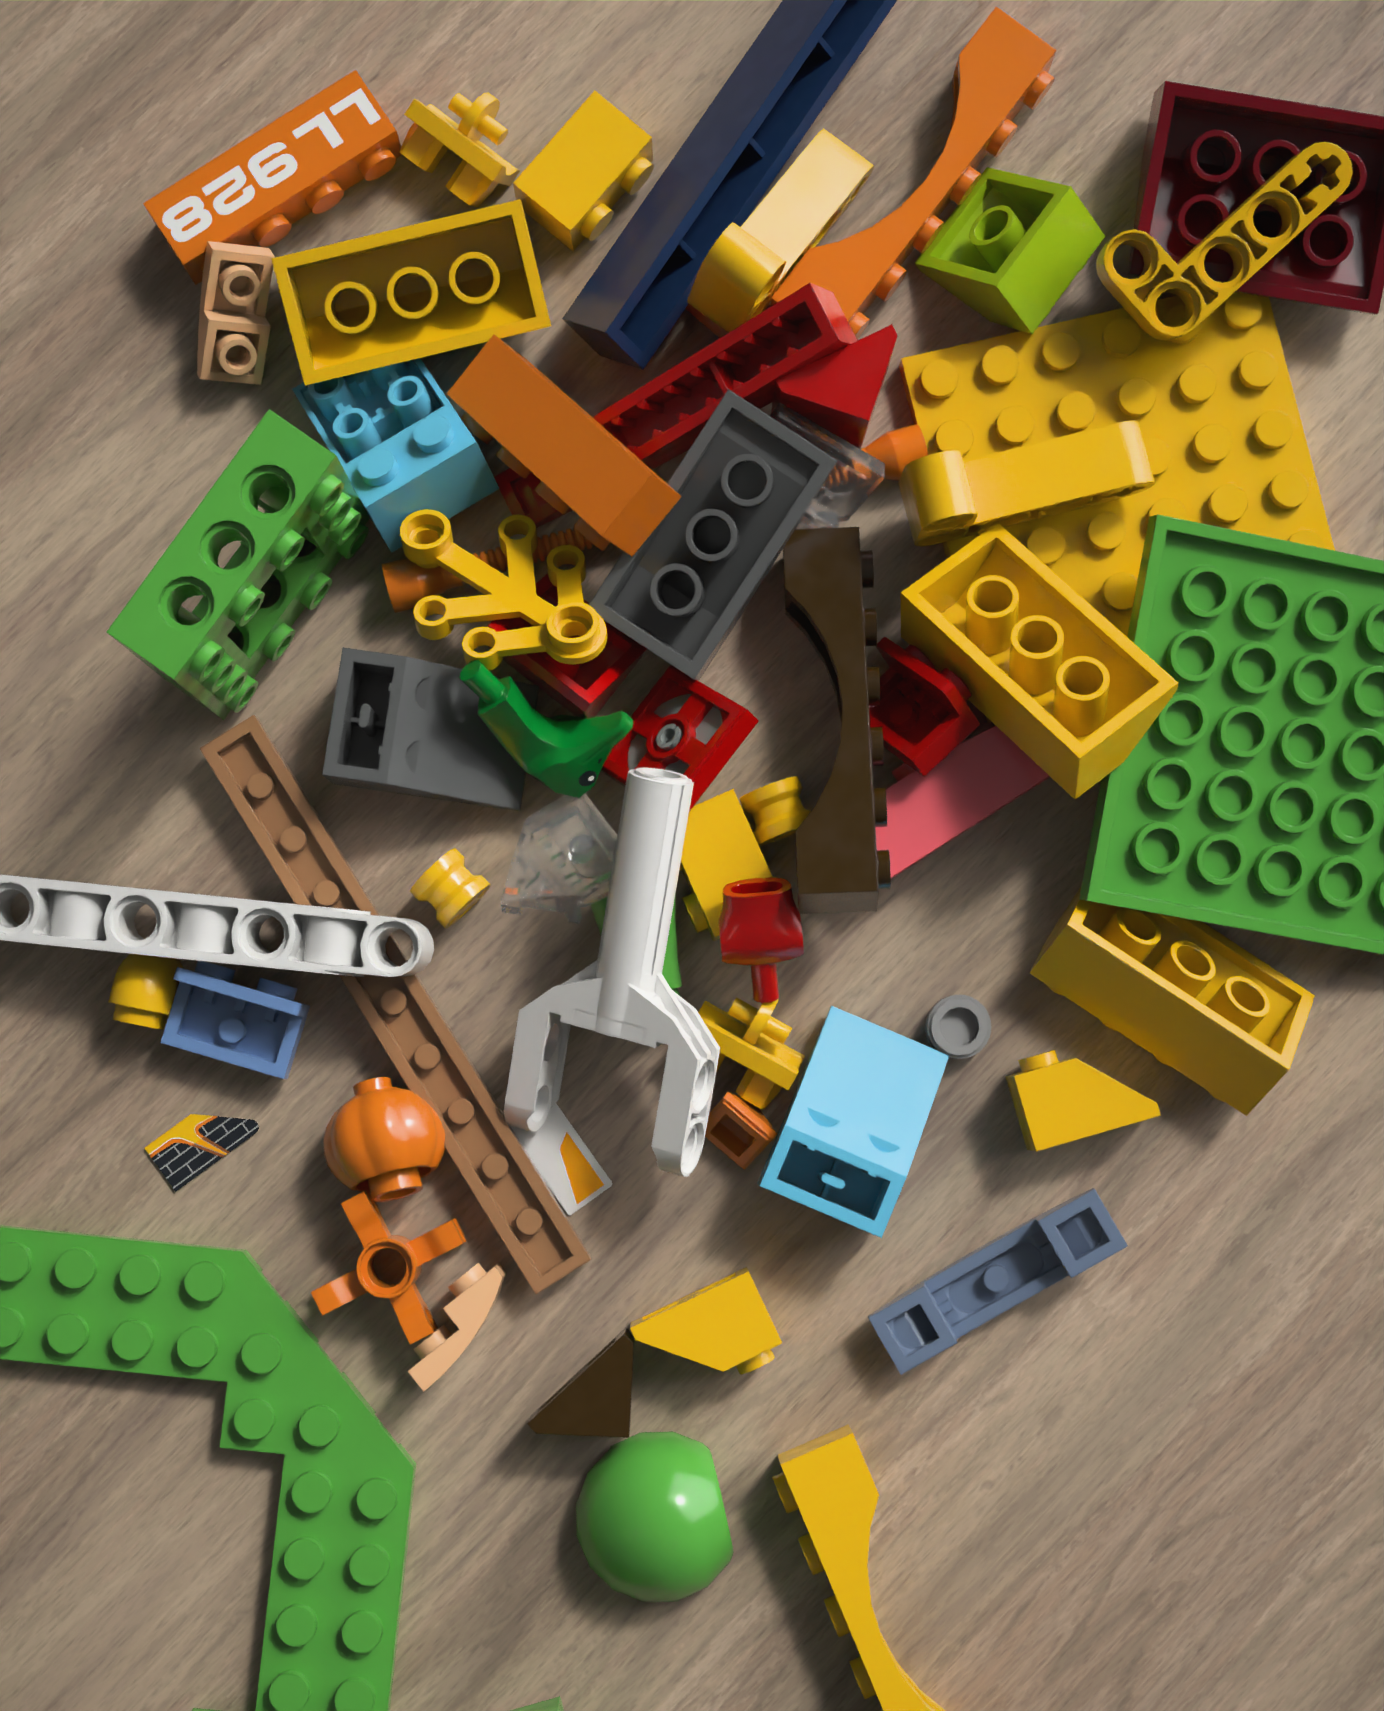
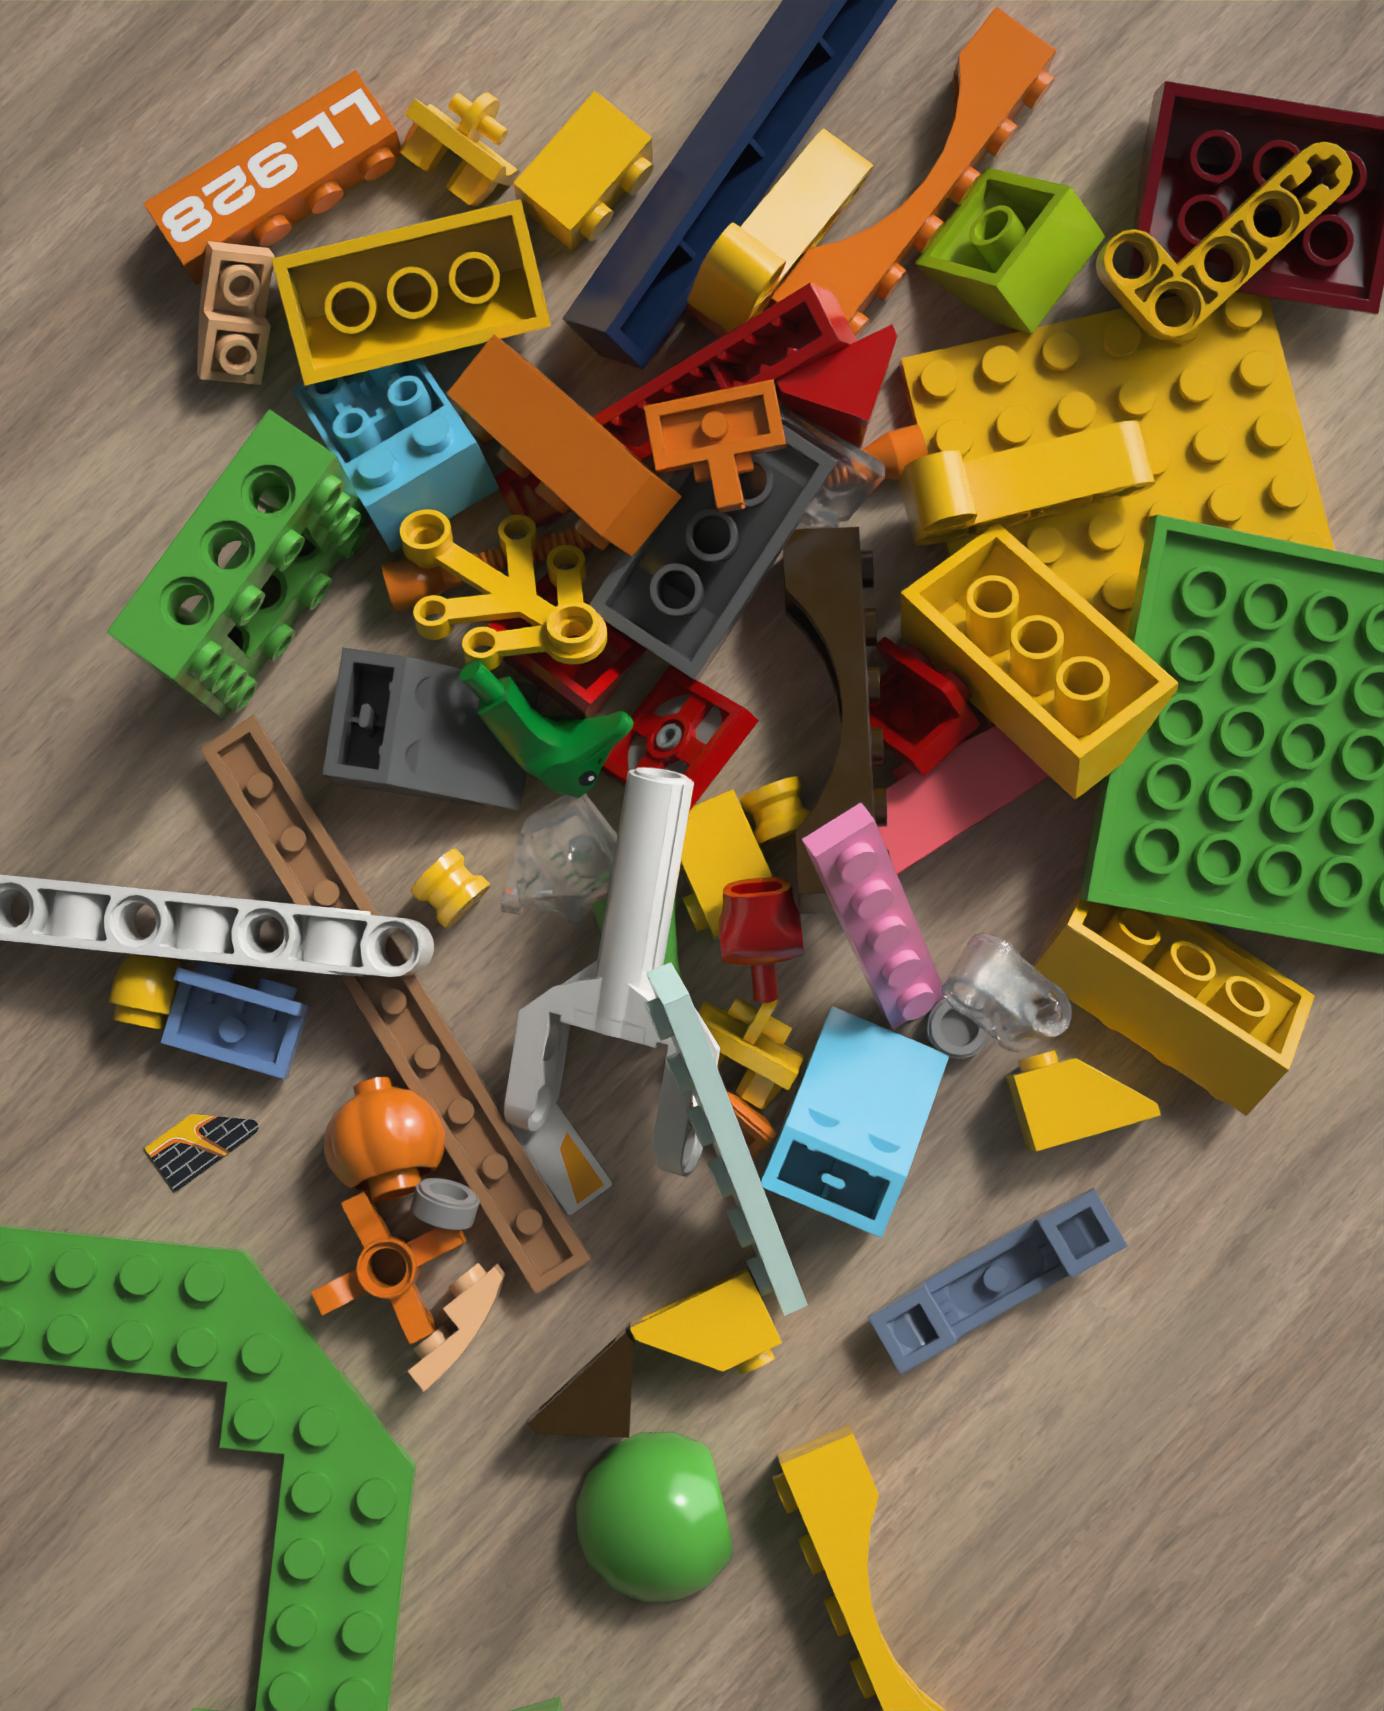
(445, 1204): none -> light grey tile
(716, 1124): none -> light aqua plate
(717, 436): none -> orange hinge
(875, 915): none -> bright pink plate
(998, 994): none -> clear piece

